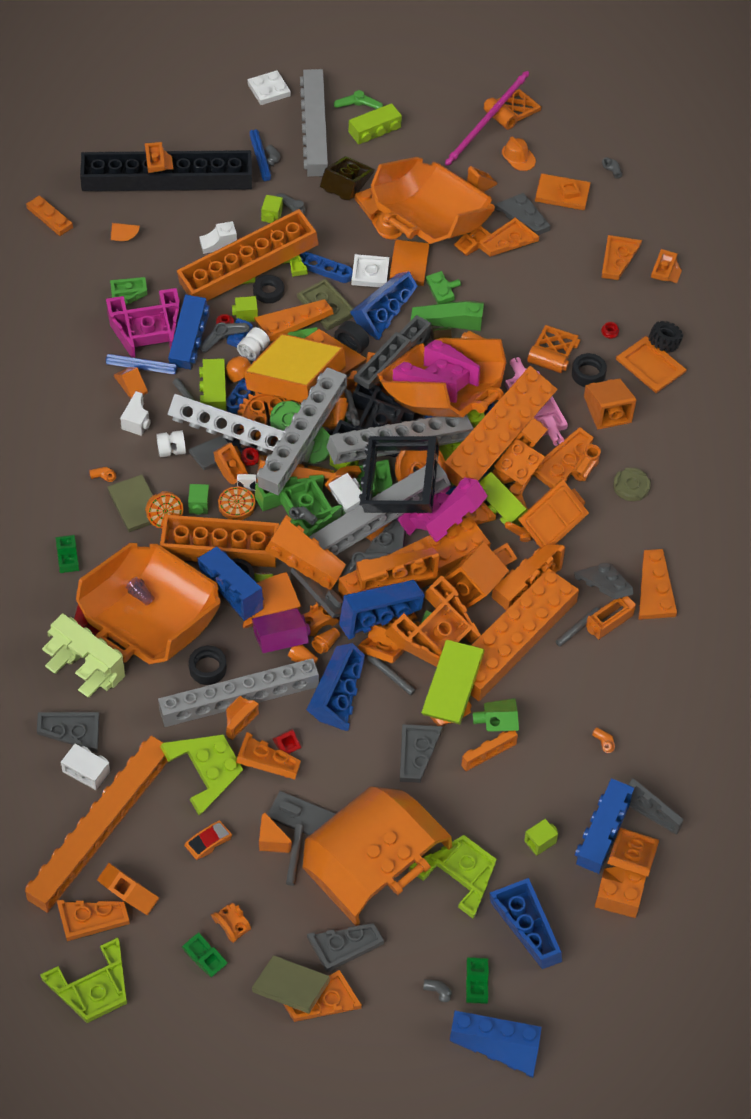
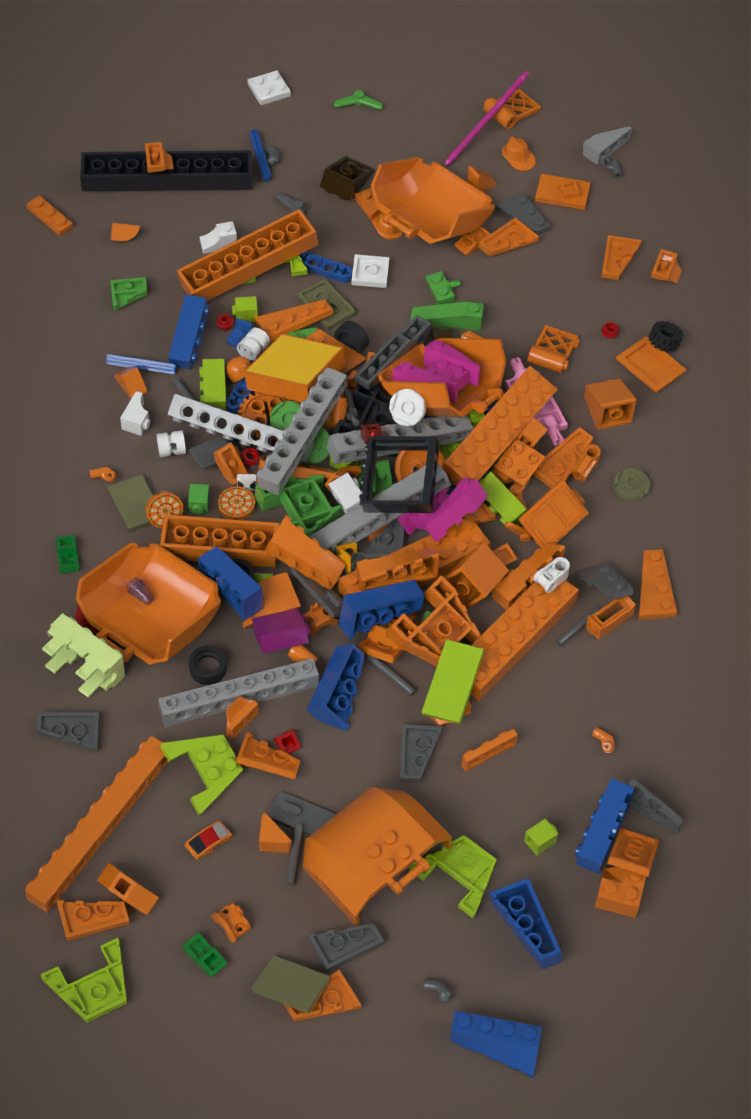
(85, 766): white brick -> none
(145, 324): dark pink wedge -> none
(222, 331): dark grey piece -> none
(271, 208): lime brick -> none
(272, 281): black tyre -> none
(302, 513): dark grey arm -> none
(314, 122): light grey brick -> none
(325, 640): orange cone -> none
(344, 556): none -> light orange bracket
(370, 430): none -> clear red plate
(375, 123): lime brick -> none
(382, 305): blue wedge -> none
(407, 407): none -> white tile
(410, 257): orange tile -> none
(477, 980): green slope -> none
(498, 715): bright green torso -> none
(550, 576): none -> white piece
(591, 360): black tyre -> none
(605, 143): none -> light grey slope

